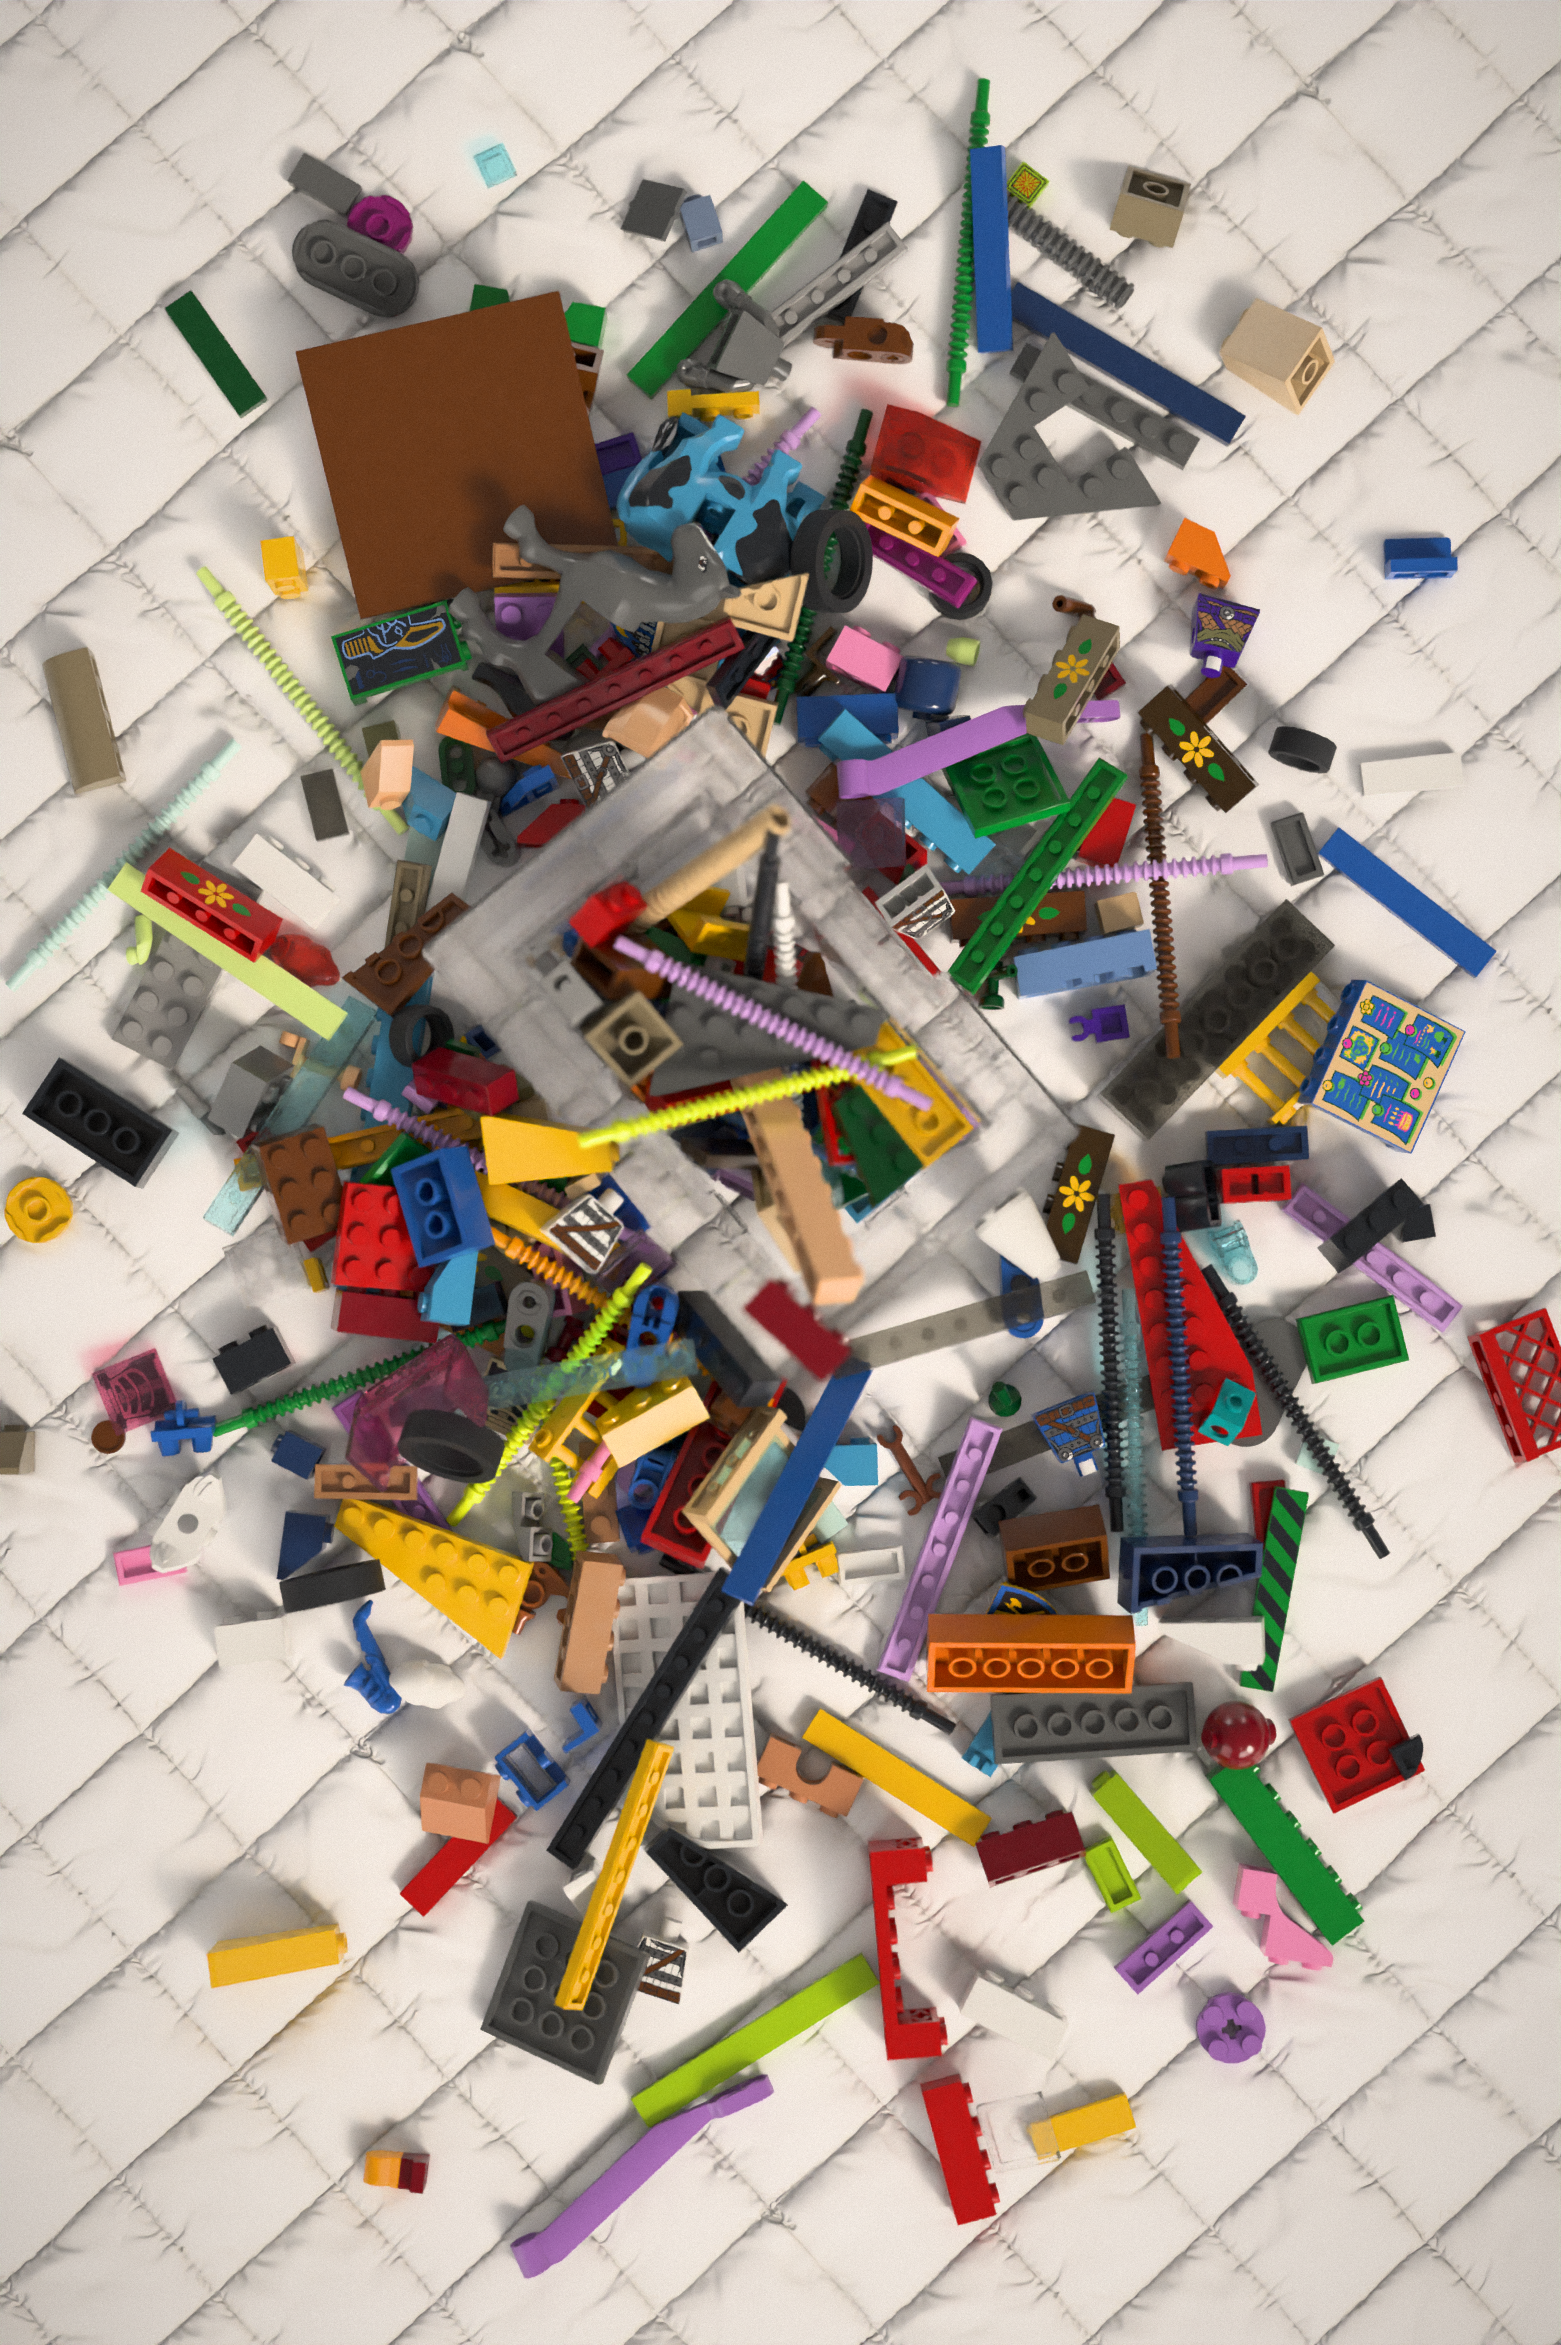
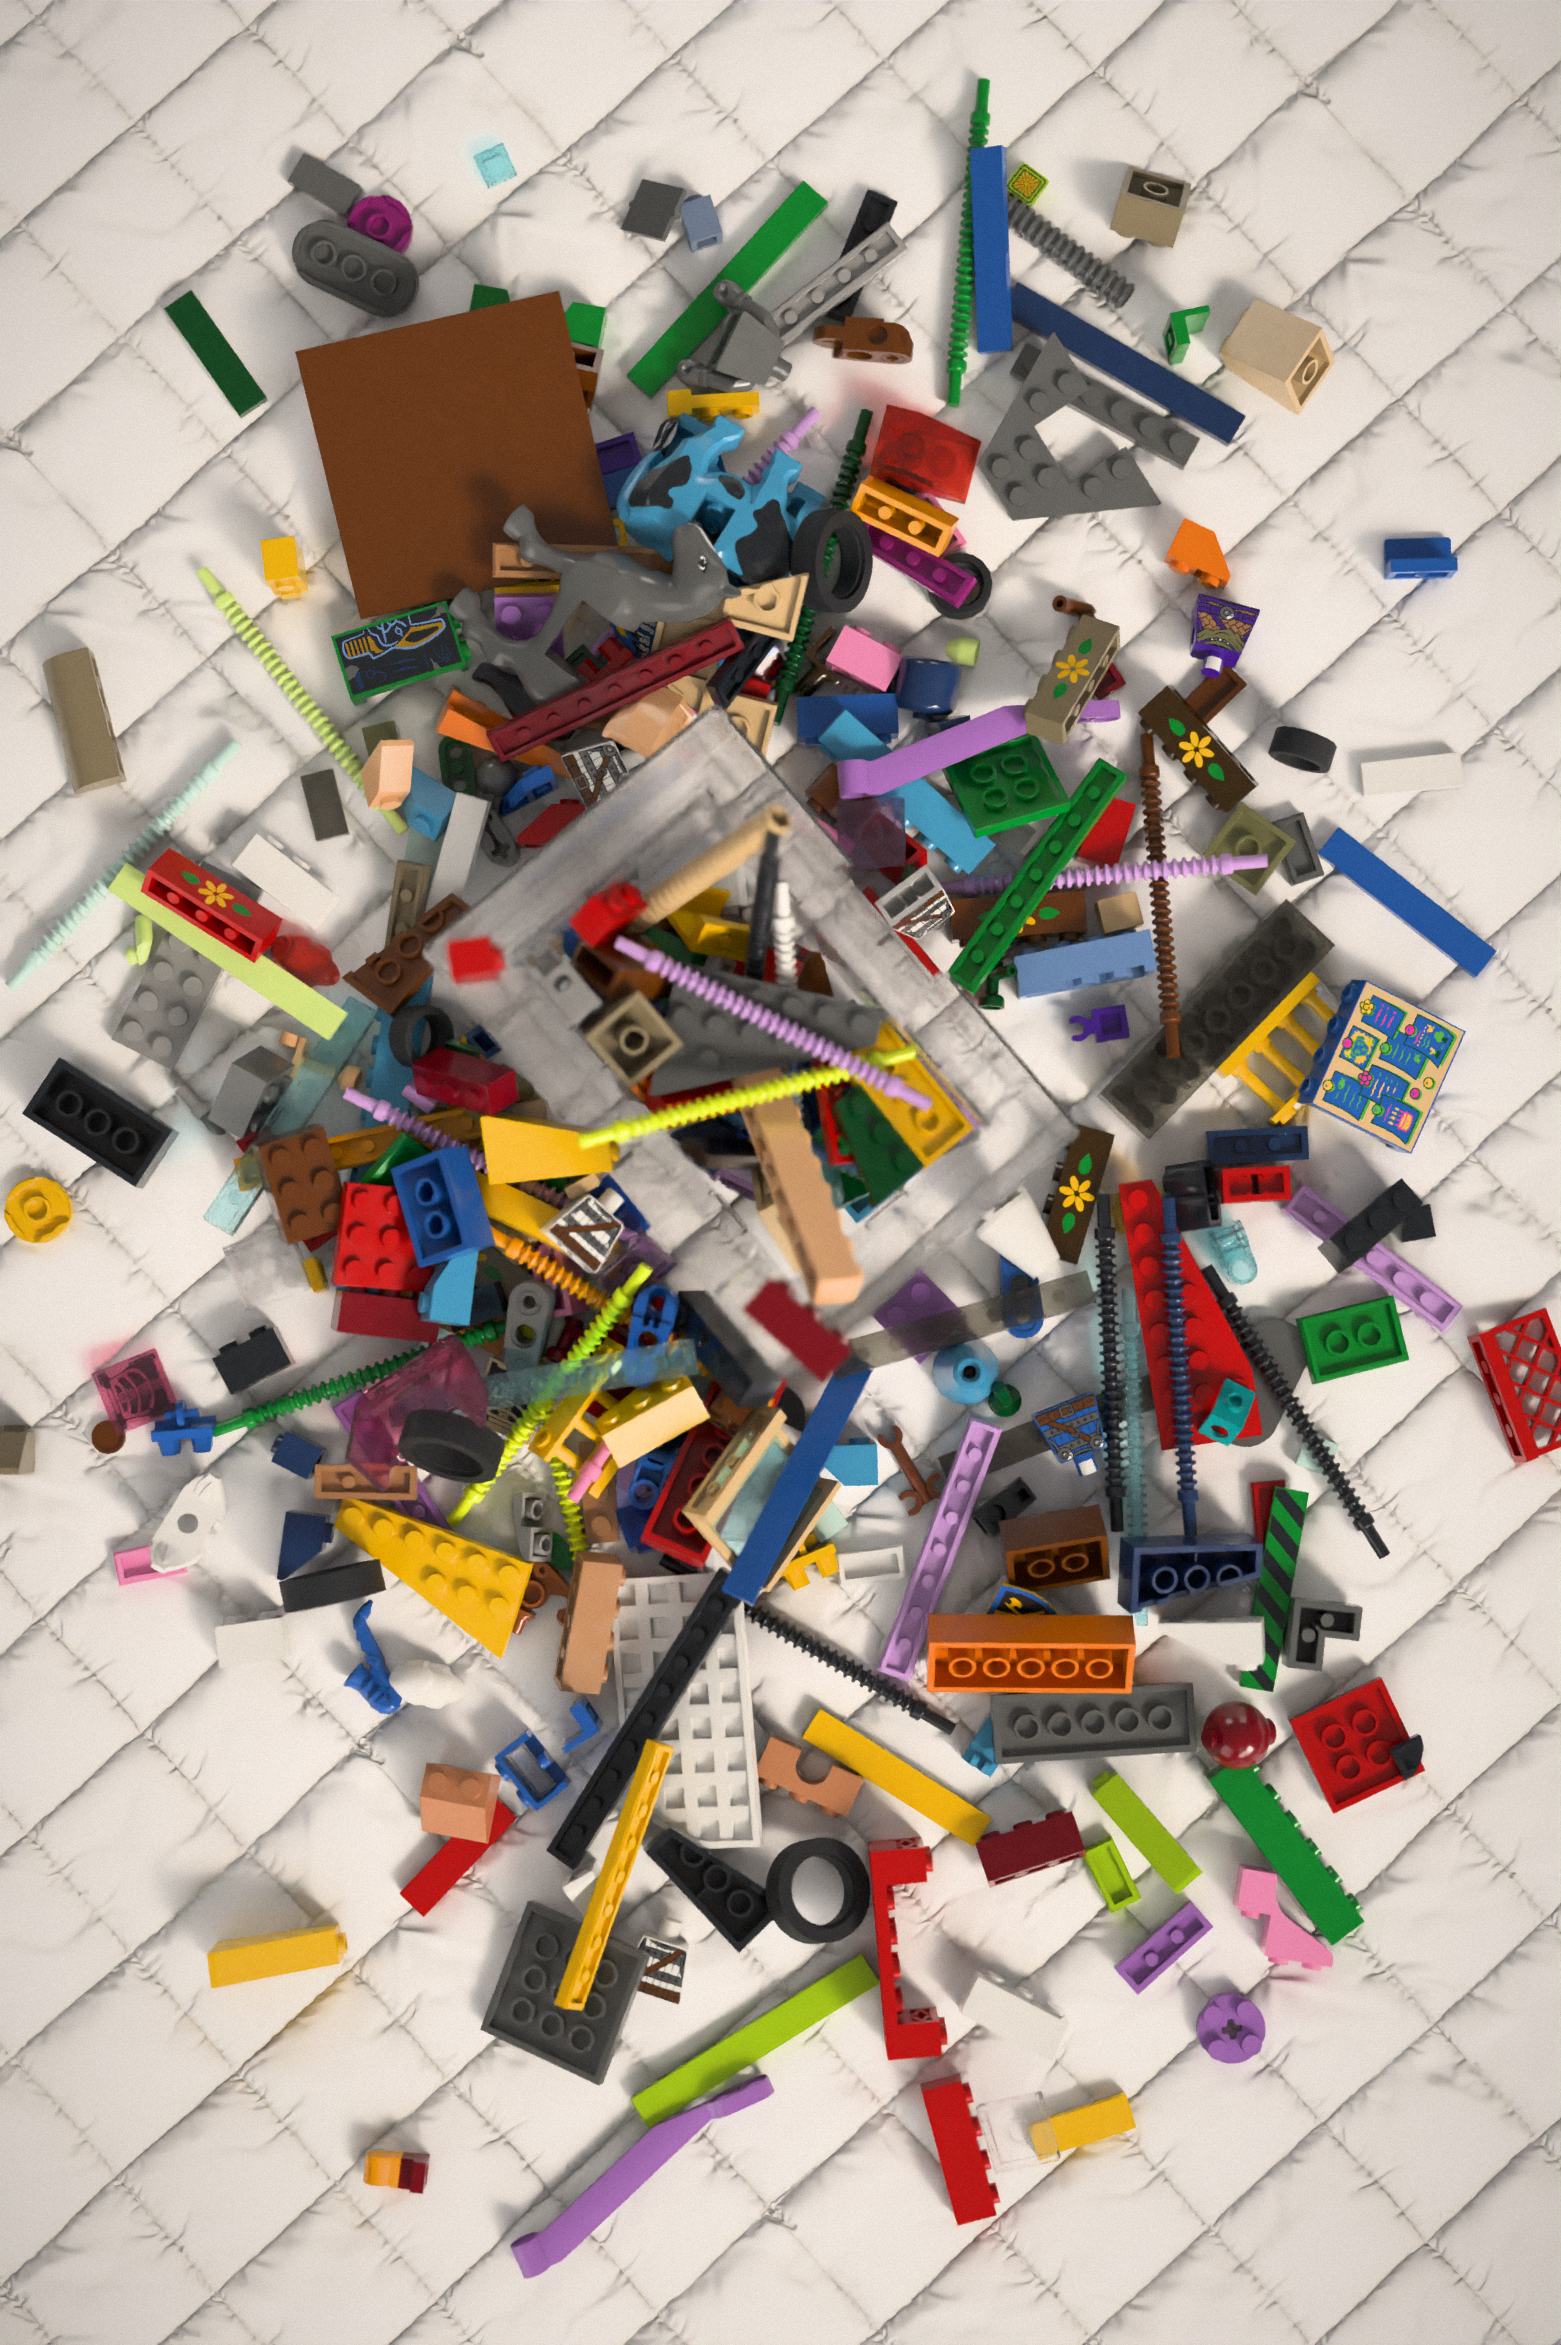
(475, 960): none -> red brick
(855, 1882): none -> black tyre
(914, 1301): none -> medium lavender plate
(949, 1376): none -> dark azure cone
(1179, 327): none -> green panel
(1251, 835): none -> olive plate
(1310, 1623): none -> dark grey brick

